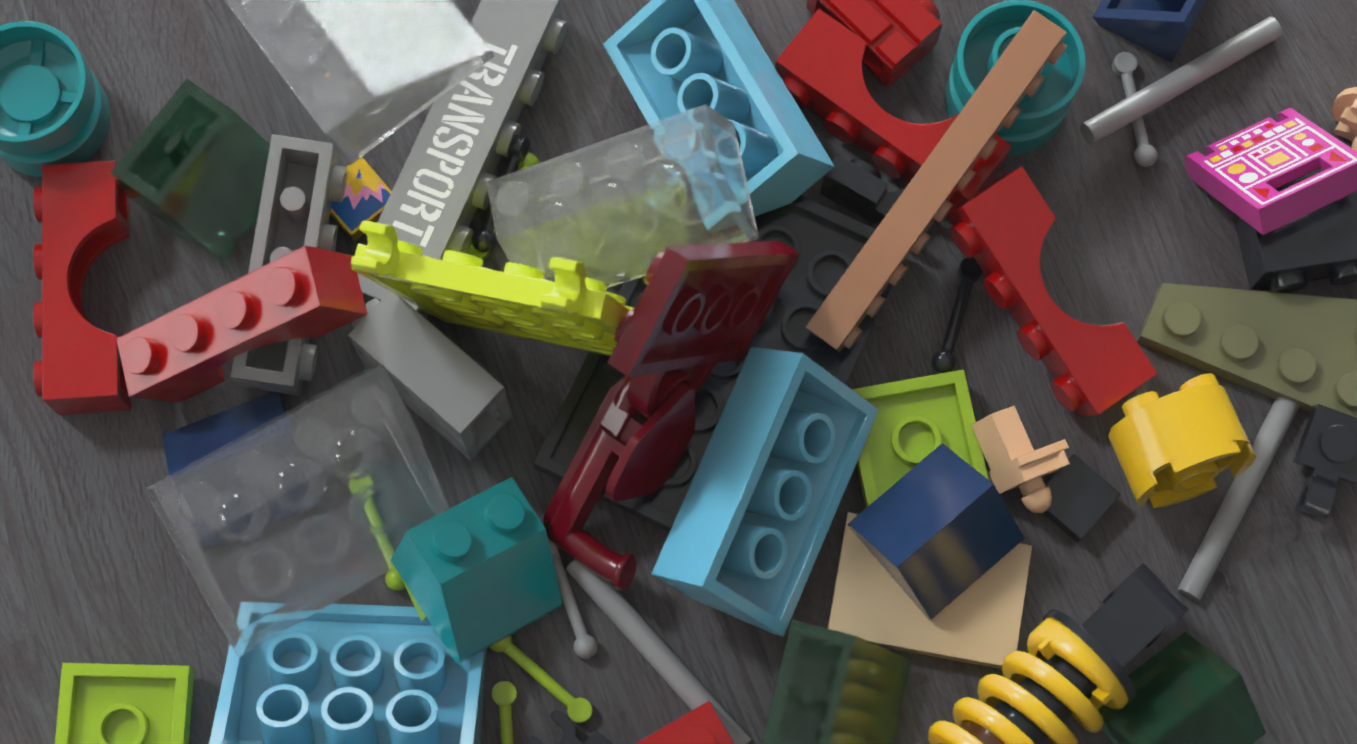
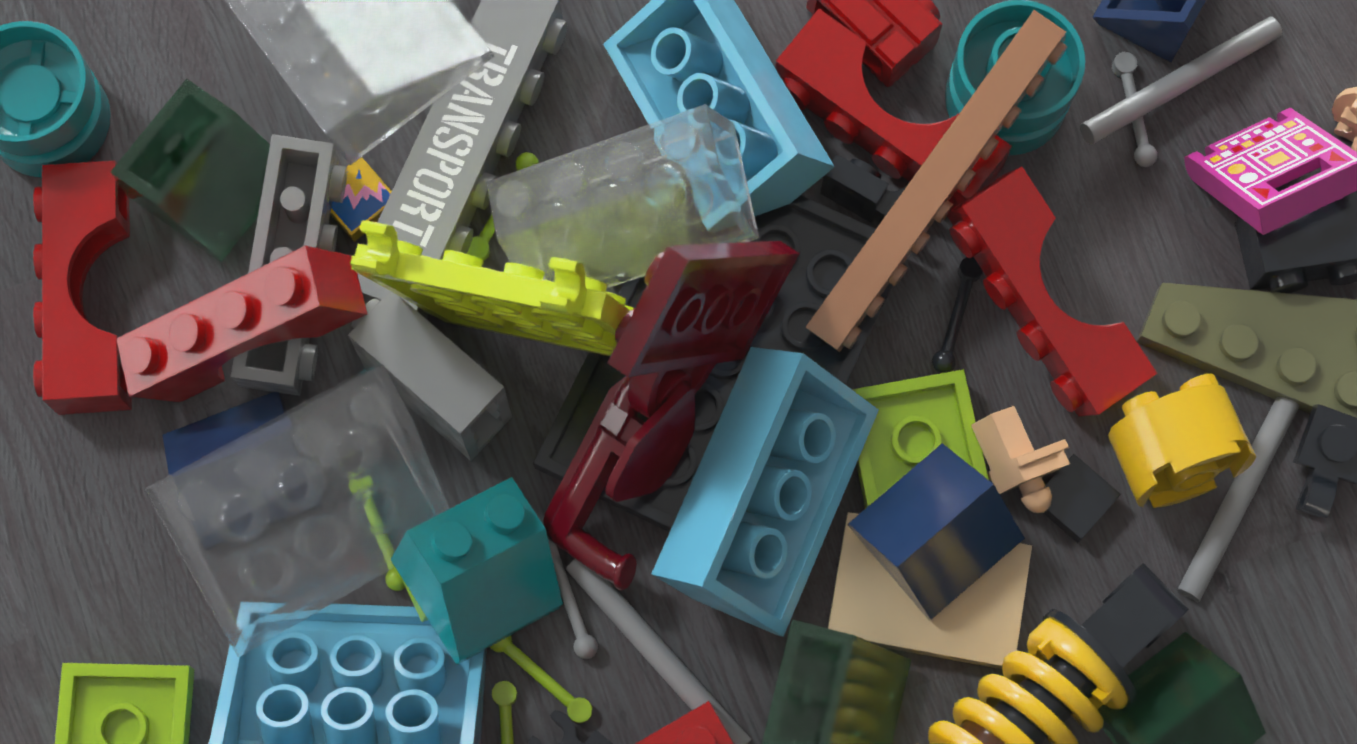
(483, 239): black hinge -> none

